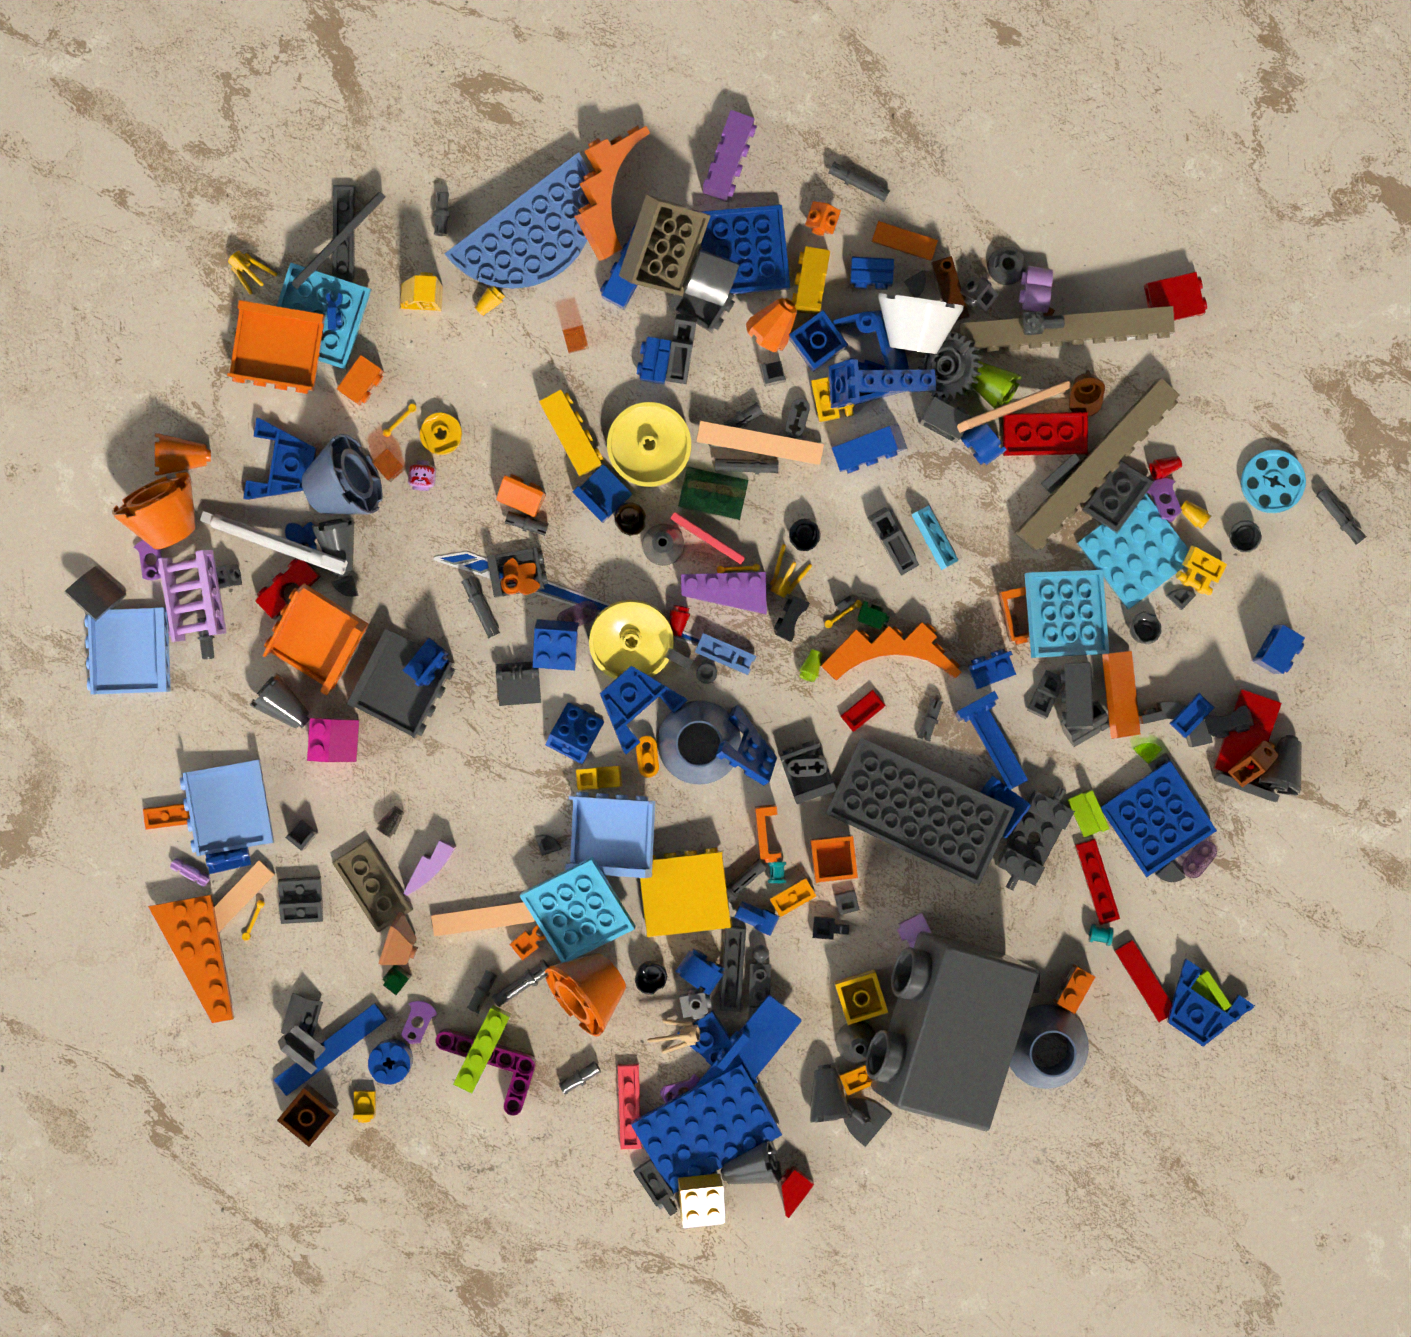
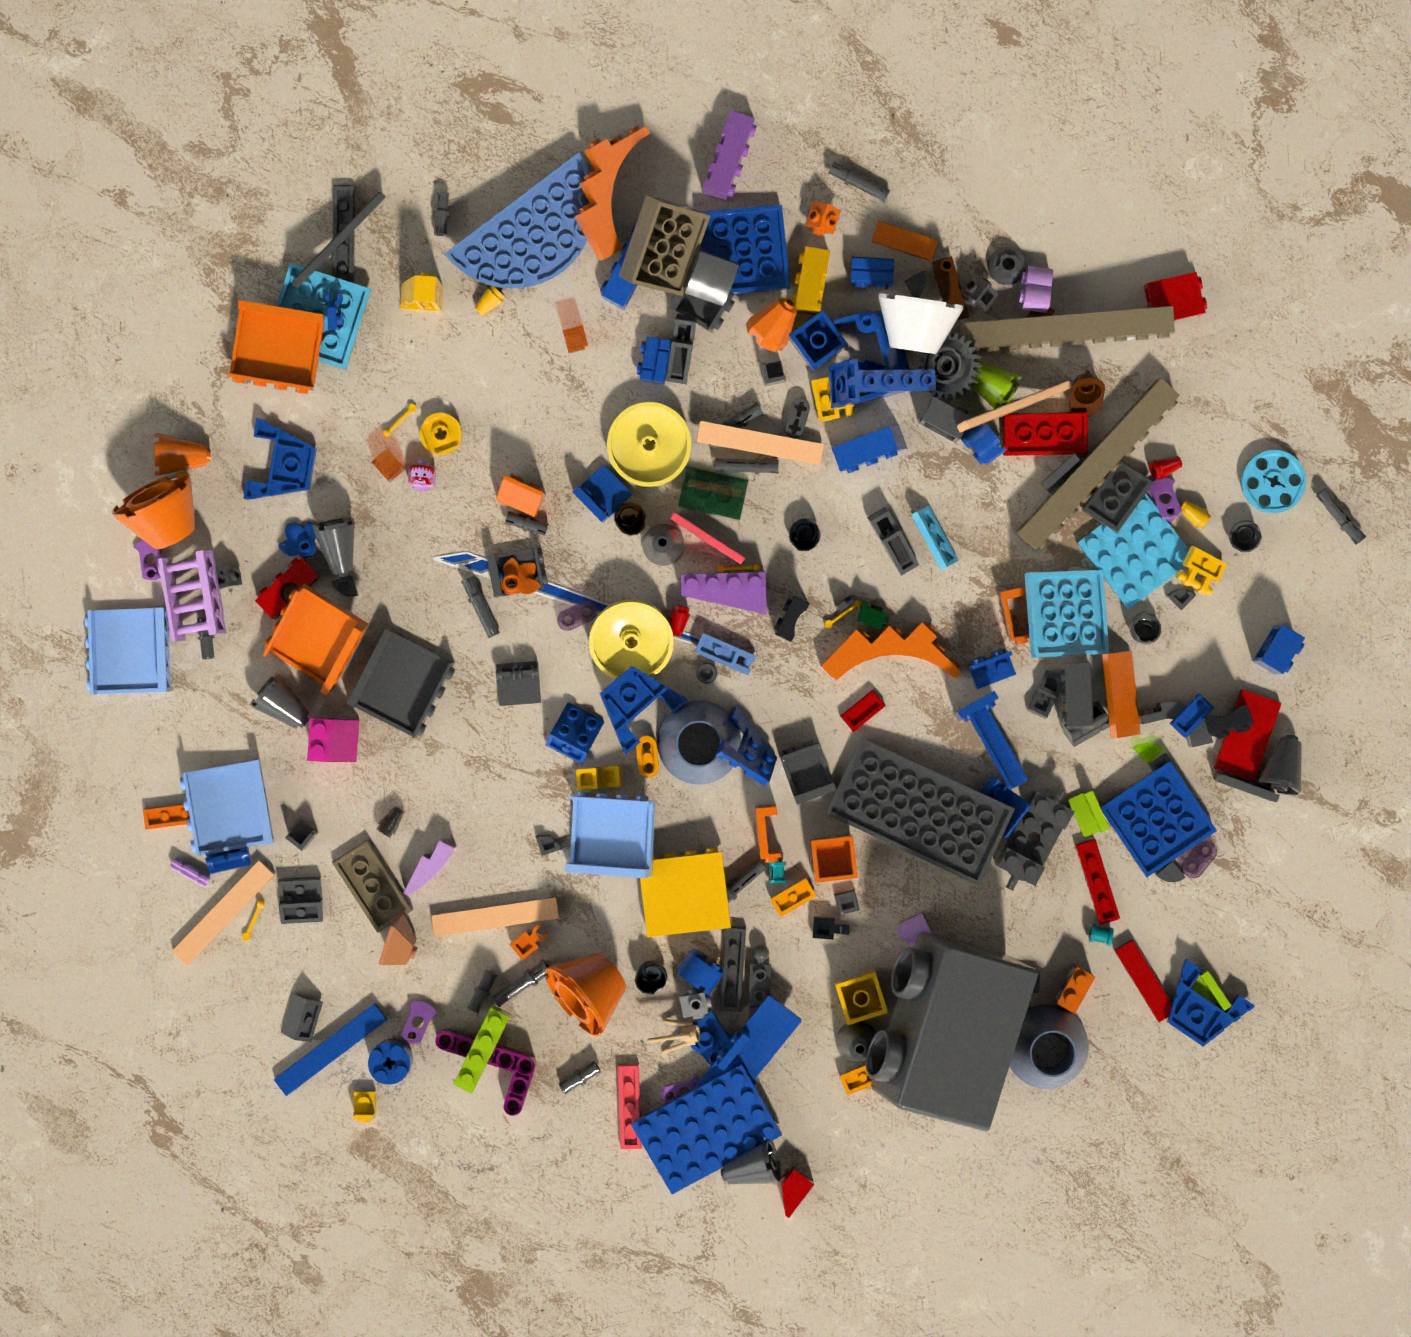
(95, 593): dark grey slope -> none
(195, 941): orange wing -> none
(241, 263): yellow plant -> none
(275, 542): white piece -> none
(301, 1047): dark grey panel -> none
(308, 1115): reddish brown brick -> none
(342, 479): sand blue cone -> none
(361, 380): orange brick -> none
(396, 979): dark green brick -> none
(426, 662): blue bracket -> none
(555, 644): blue brick -> none
(570, 433): yellow brick -> none
(577, 910): medium azure plate -> none
(656, 1186): dark grey hinge -> none
(678, 658): dark grey beam -> none
(701, 1200): brick -> none
(761, 919): blue piece -> none
(781, 586): yellow plant -> none
(807, 765): dark grey beam -> none
(810, 669): lime cone -> none
(828, 1096): dark grey cone -> none
(866, 1119): dark grey shield -> none
(930, 719): dark grey pin -> none
(1035, 322): dark grey axle -> none
(1261, 755): dark orange torso -> none

